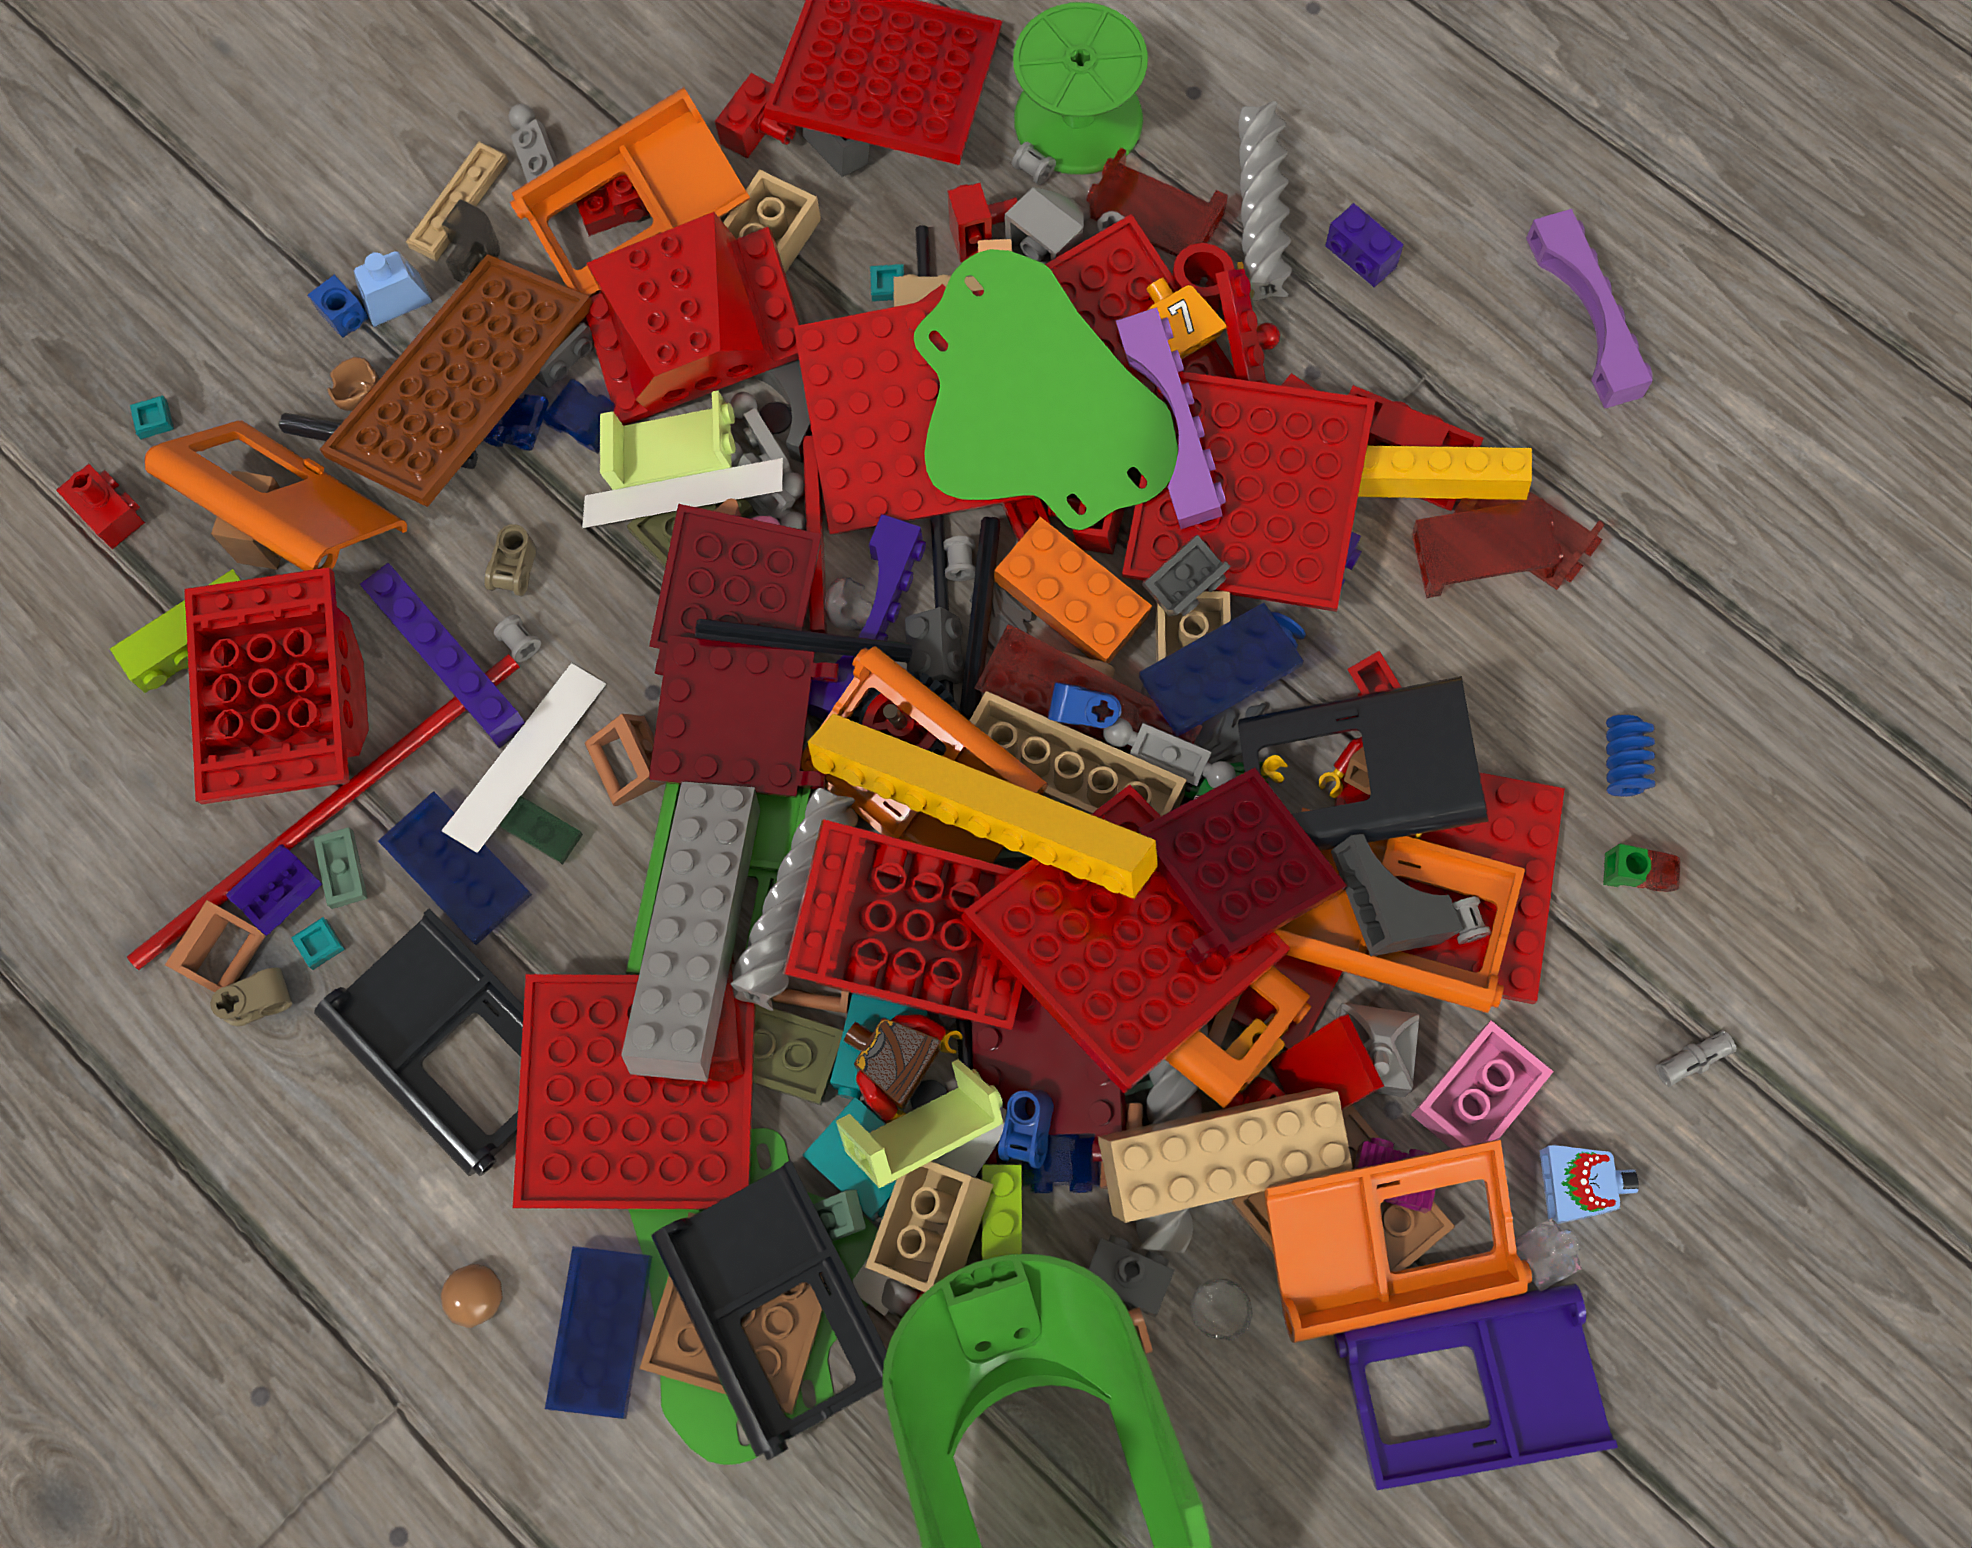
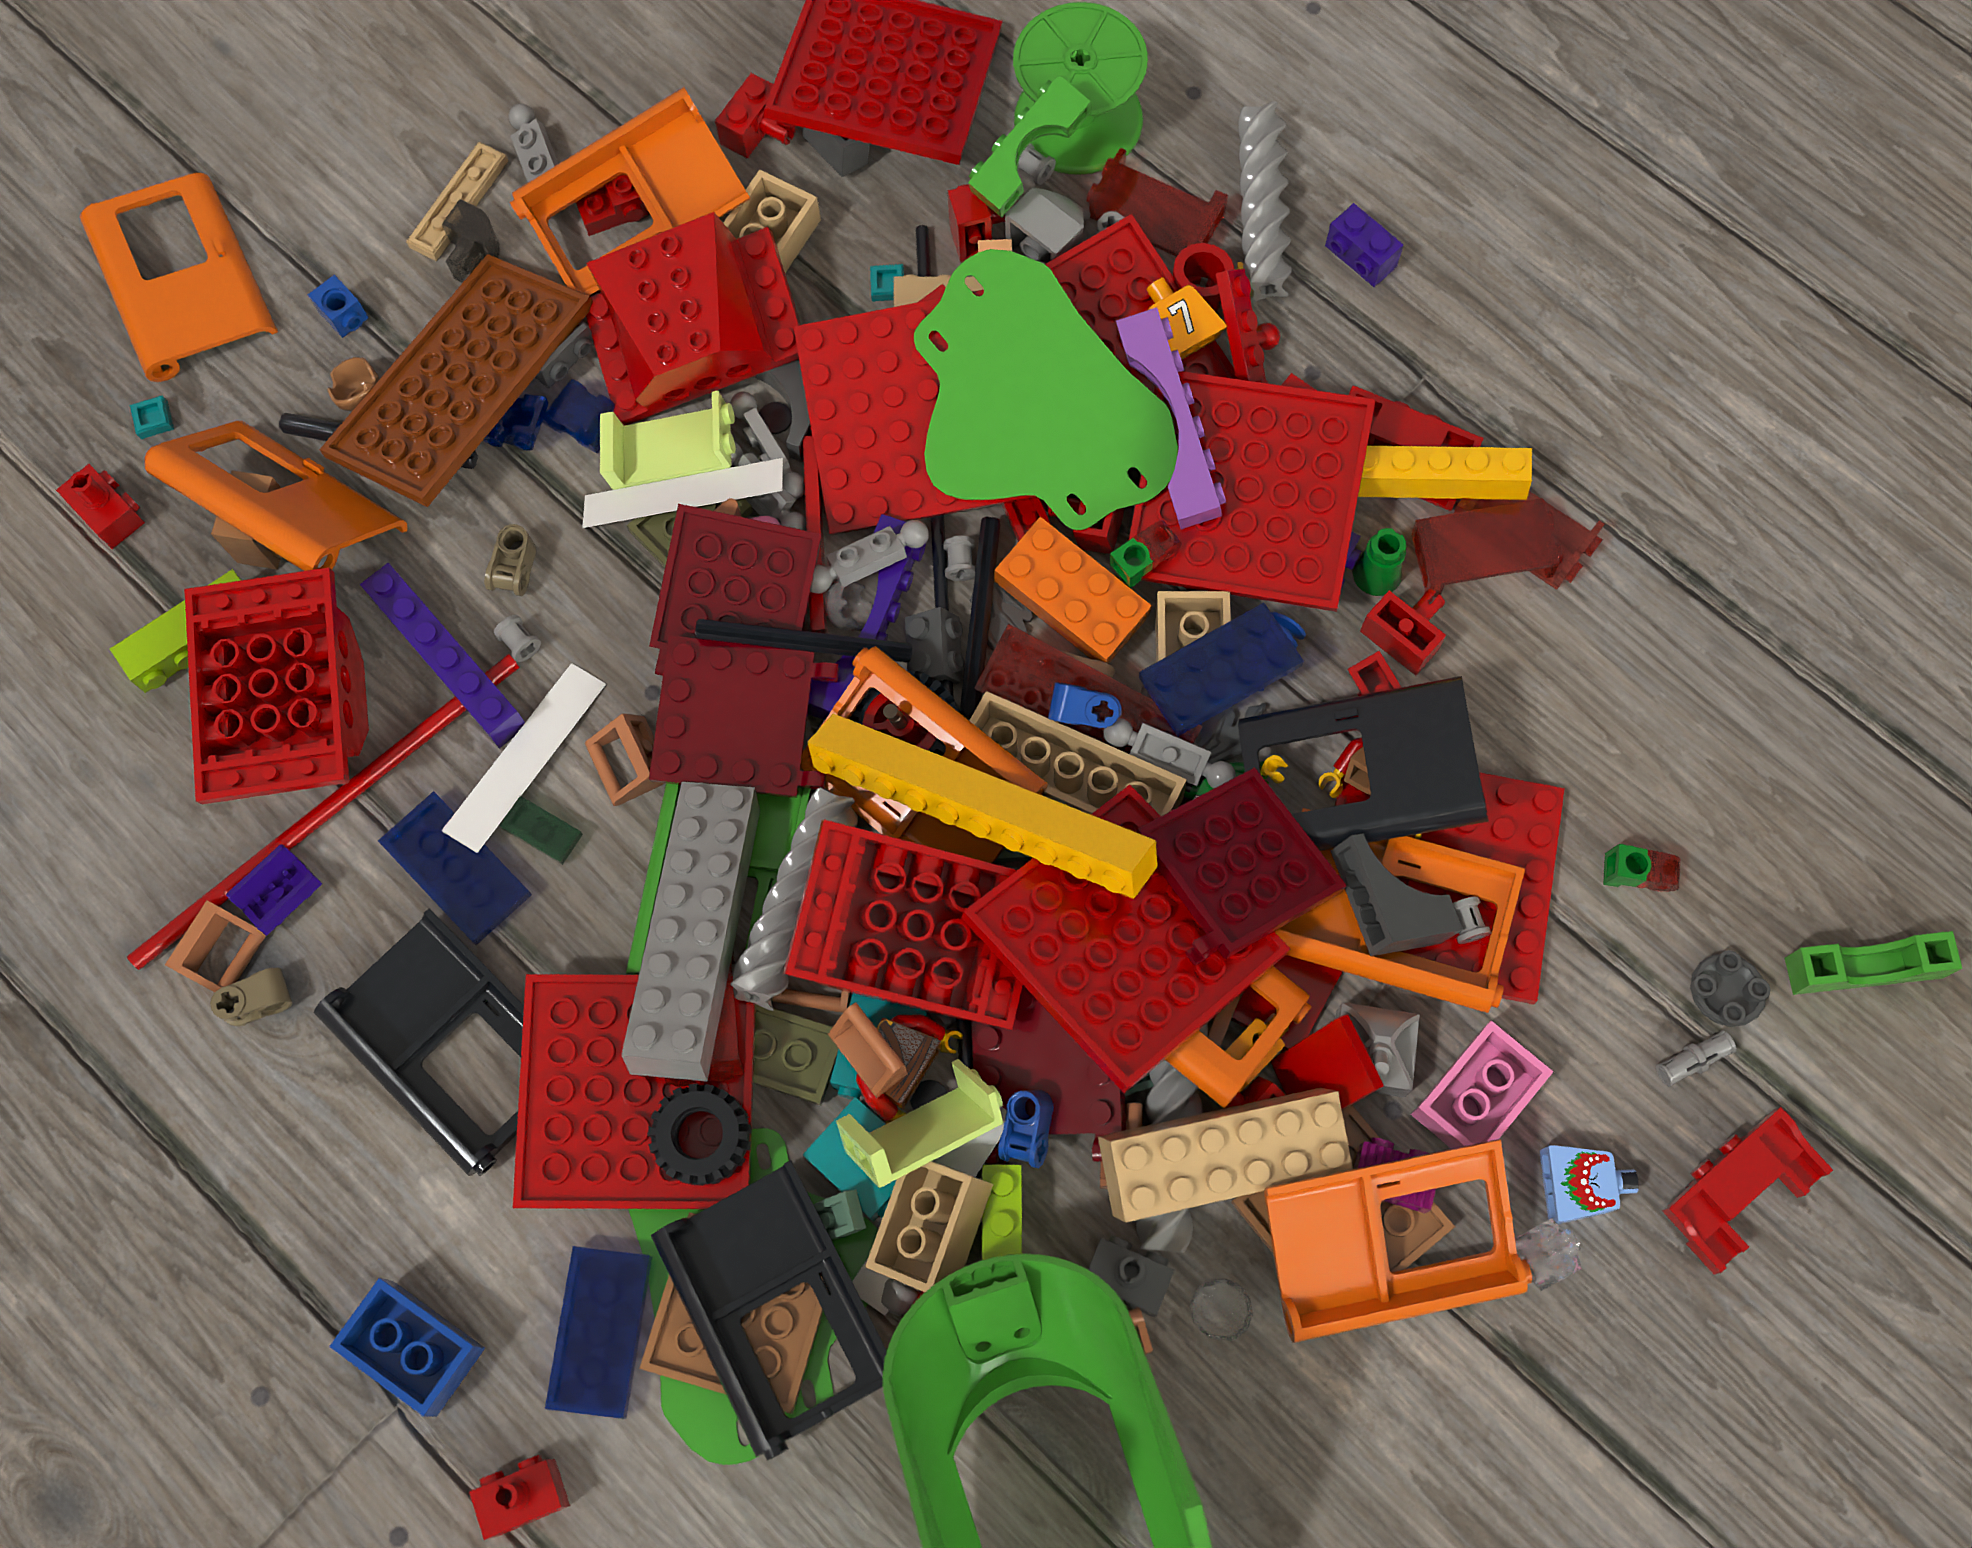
(188, 307): none -> orange piece
(318, 943): teal tile -> none
(340, 868): sand green plate -> none
(389, 287): light blue torso -> none
(407, 1347): none -> blue brick
(471, 1295): medium nougat hair -> none
(519, 1498): none -> red brick
(666, 1129): none -> black tyre
(867, 1050): none -> nougat tile
(869, 555): none -> light grey plate
(1056, 112): none -> bright green arch
(1066, 1163): clear blue cylinder -> none
(1144, 552): none -> leg
(1185, 577): dark grey bracket -> none
(1381, 563): none -> green plant
(1406, 630): none -> red brick
(1531, 1375): dark purple piece -> none
(1563, 250): medium lavender arch -> none
(1628, 755): blue piece -> none
(1729, 989): none -> dark grey dish
(1736, 1178): none -> red bracket
(1894, 962): none -> bright green arch

